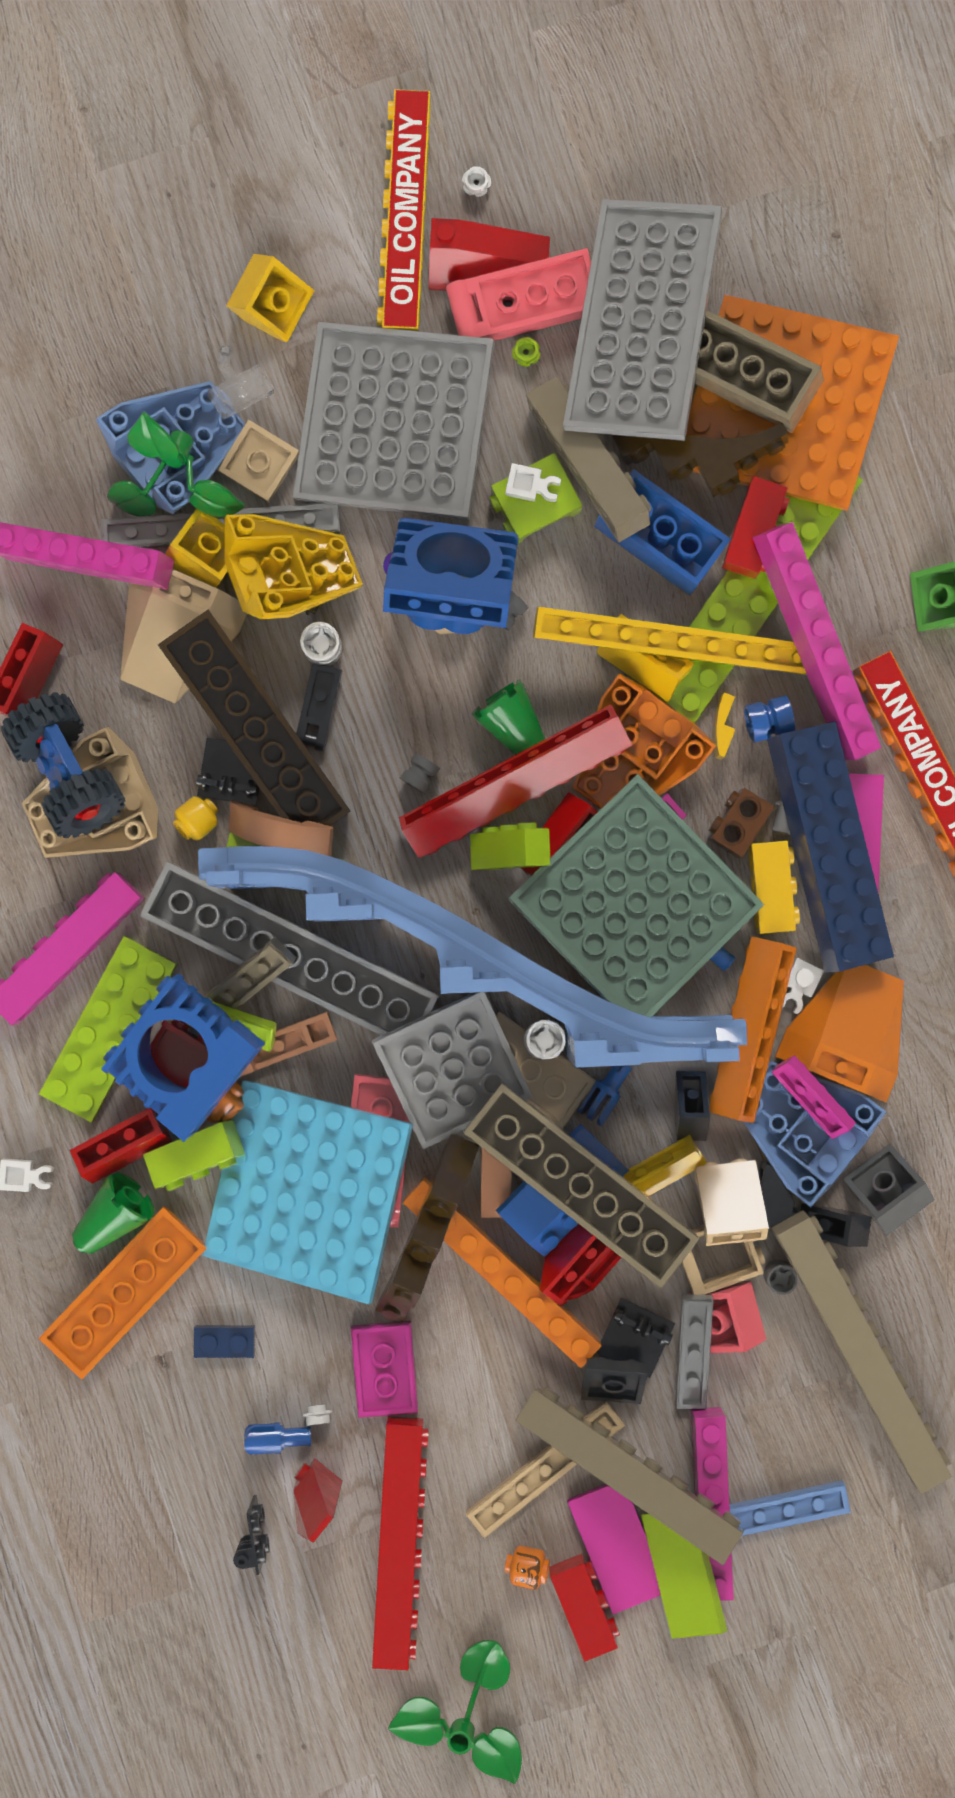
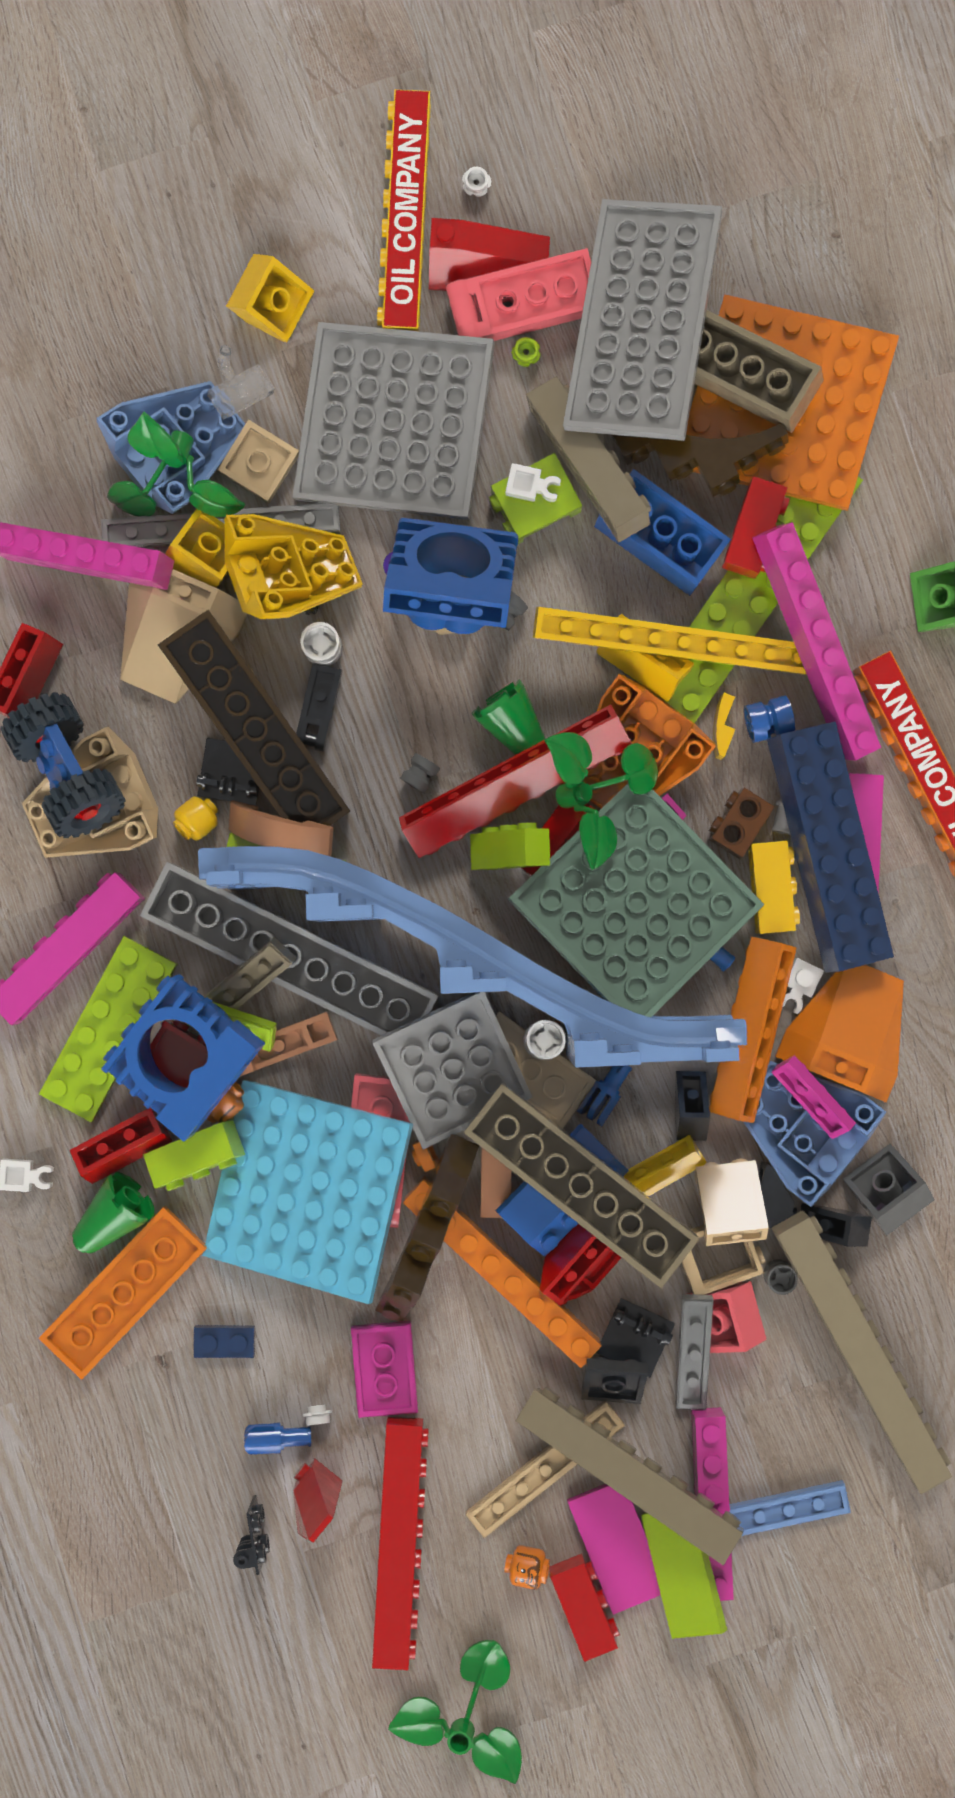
(425, 1157): none -> orange plate
(571, 758): none -> green plant

